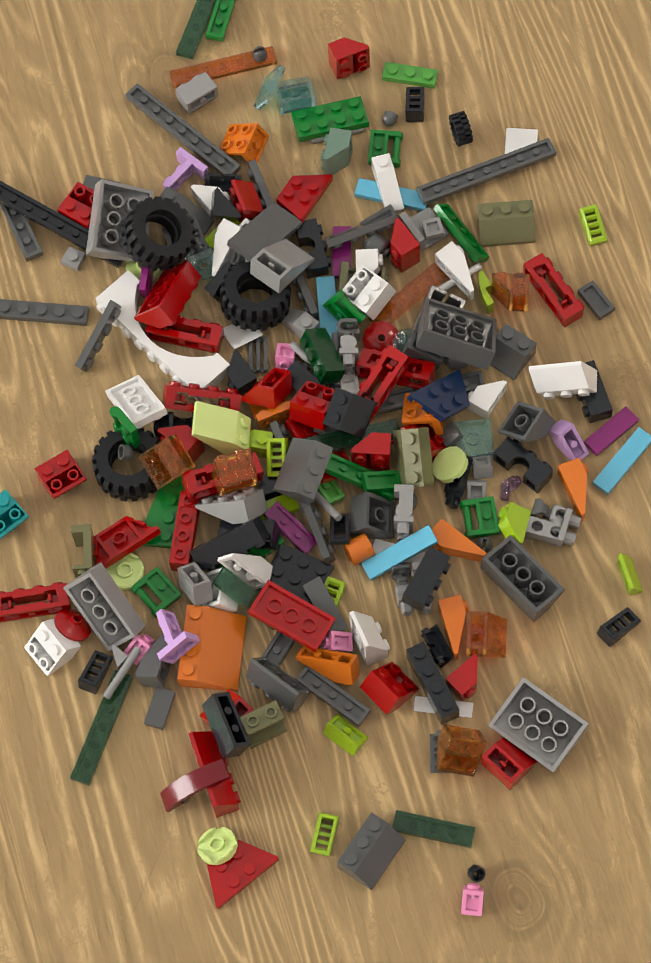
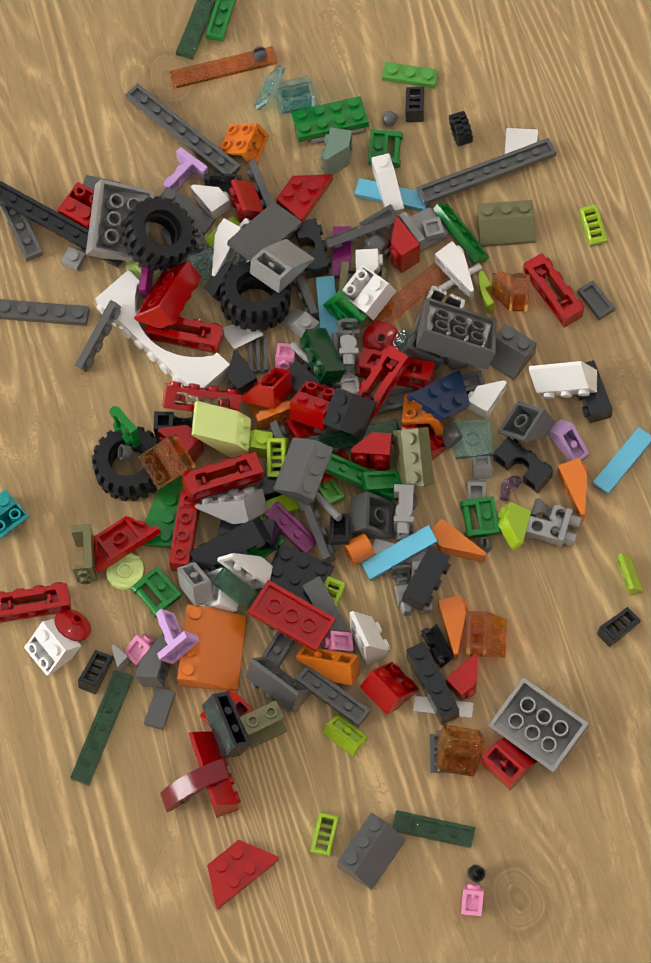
(60, 474): red slope -> none
(104, 606): light grey slope -> none
(121, 673): light grey bar -> none
(137, 401): white plate -> none
(196, 92): light grey brick -> none
(217, 845): yellowish green tile -> none
(222, 207): black slope -> none
(234, 471): clear orange slope -> none
(348, 57): red slope -> none
(450, 464): yellowish green tile -> none
(456, 489): black hinge -> none
(521, 578): dark grey slope -> none
(611, 431): magenta tile -> none

